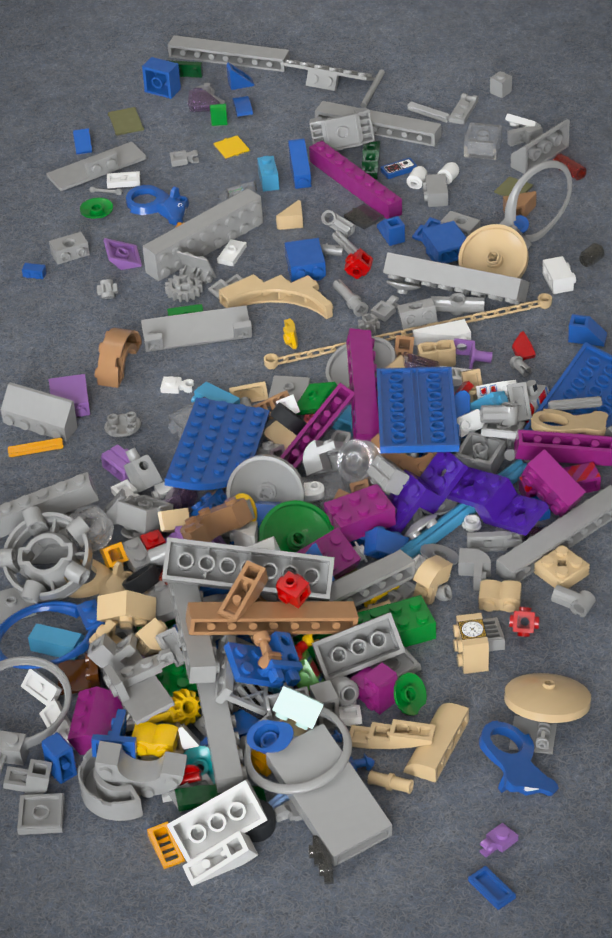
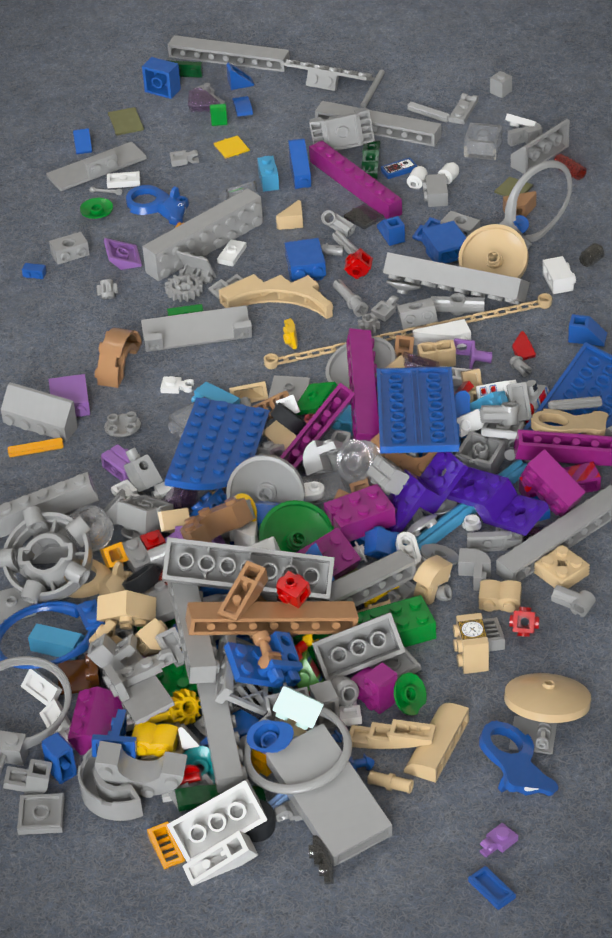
(411, 548): none -> white plate

